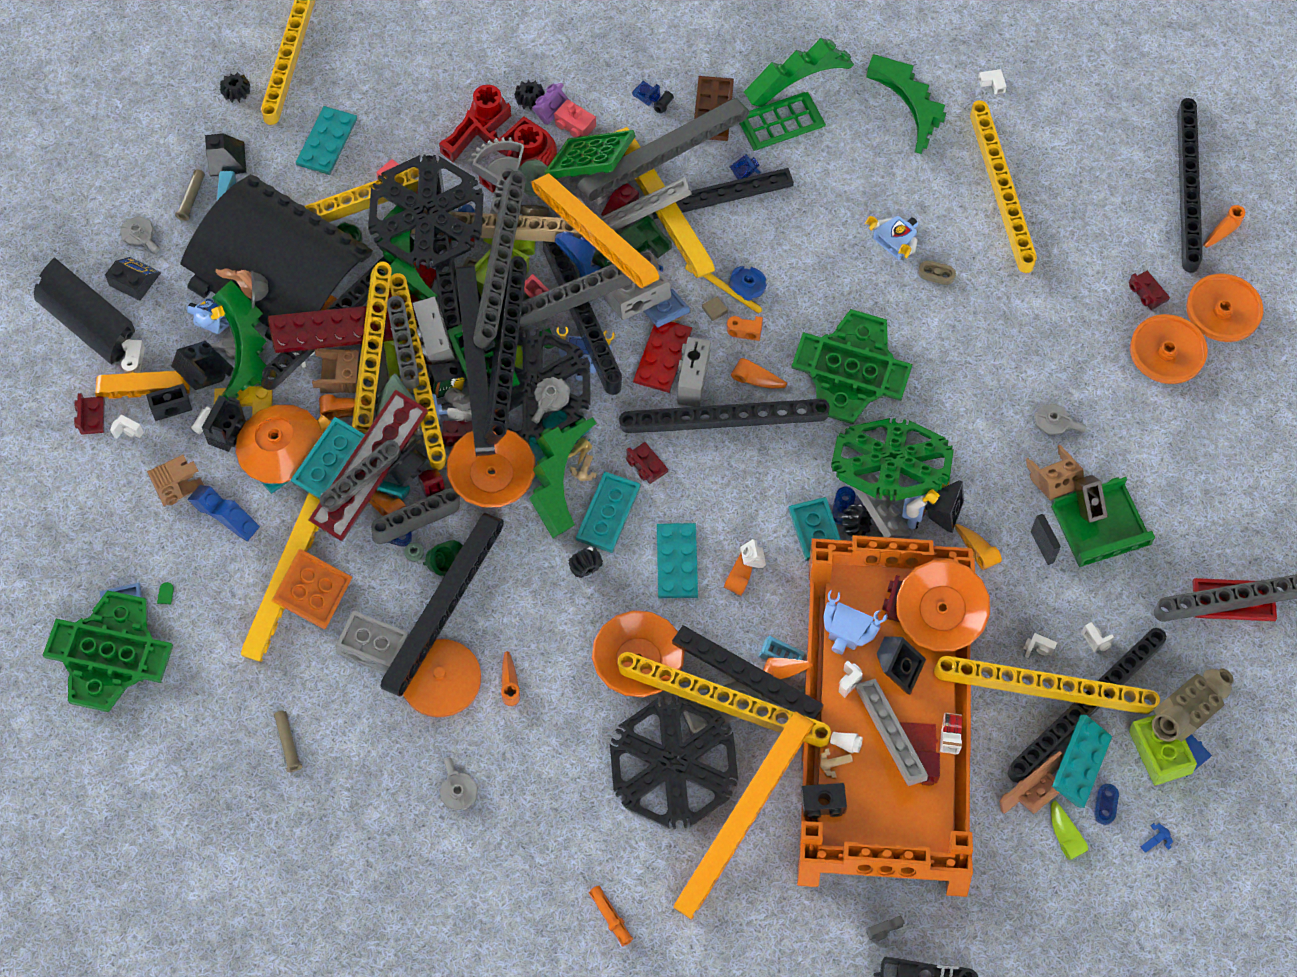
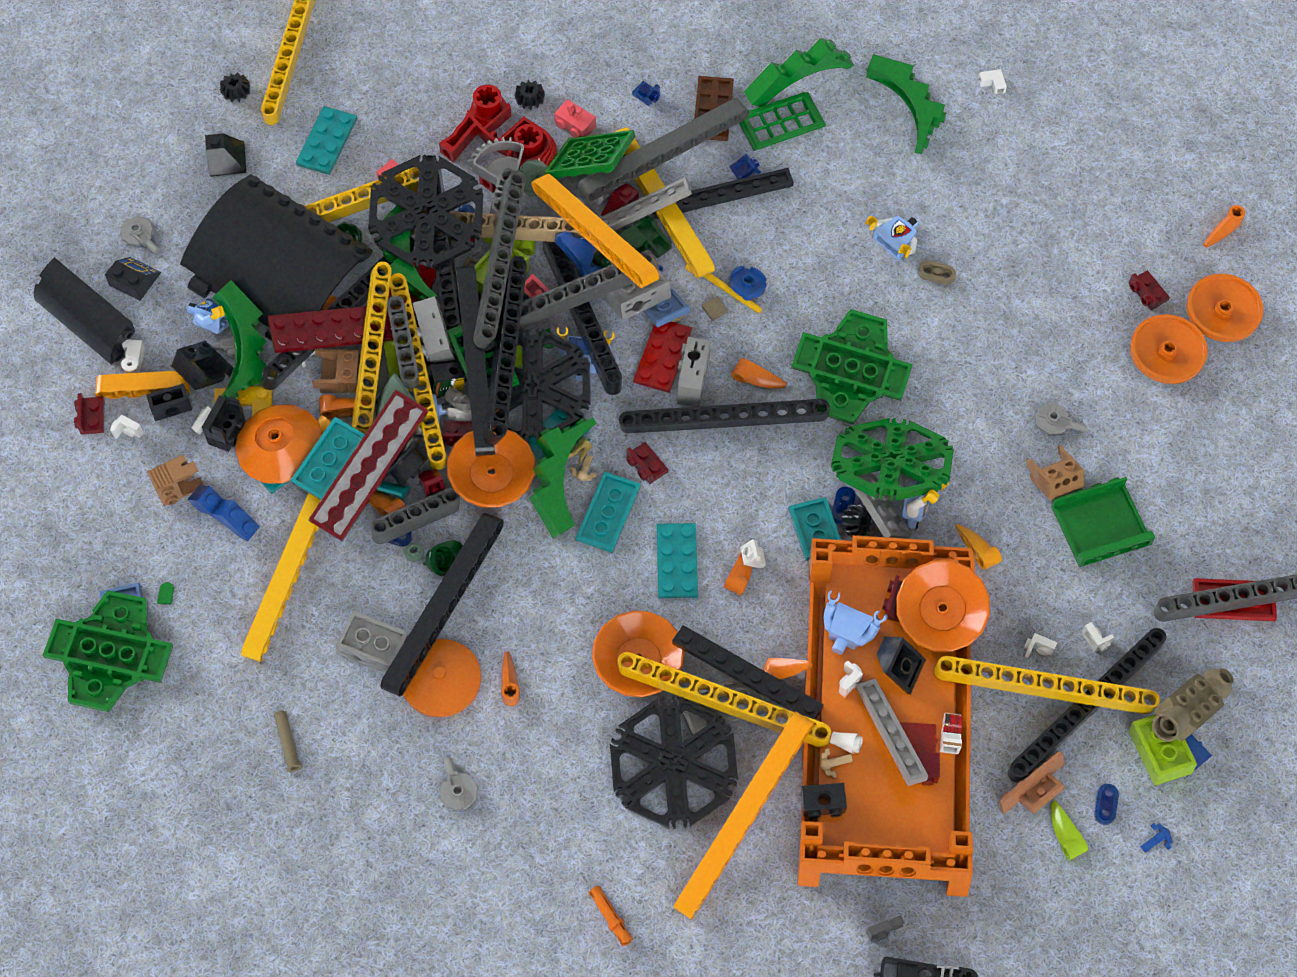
(190, 195): dark tan pin -> none
(226, 180): medium azure slope -> none
(251, 283): piece -> none
(312, 589): orange plate -> none
(364, 466): dark grey beam -> none
(534, 210): dark tan plate -> none
(550, 102): medium lavender bracket -> none
(551, 396): light grey piece -> none
(585, 562): black gear -> none
(661, 105): black pin -> none
(745, 328): orange leg -> none
(777, 644): medium azure slope -> none
(948, 506): black slope -> none
(1000, 175): yellow beam -> none
(1045, 539): black tile -> none
(1082, 761): teal plate -> none
(1090, 498): dark brown brick -> none
(1189, 185): black beam -> none

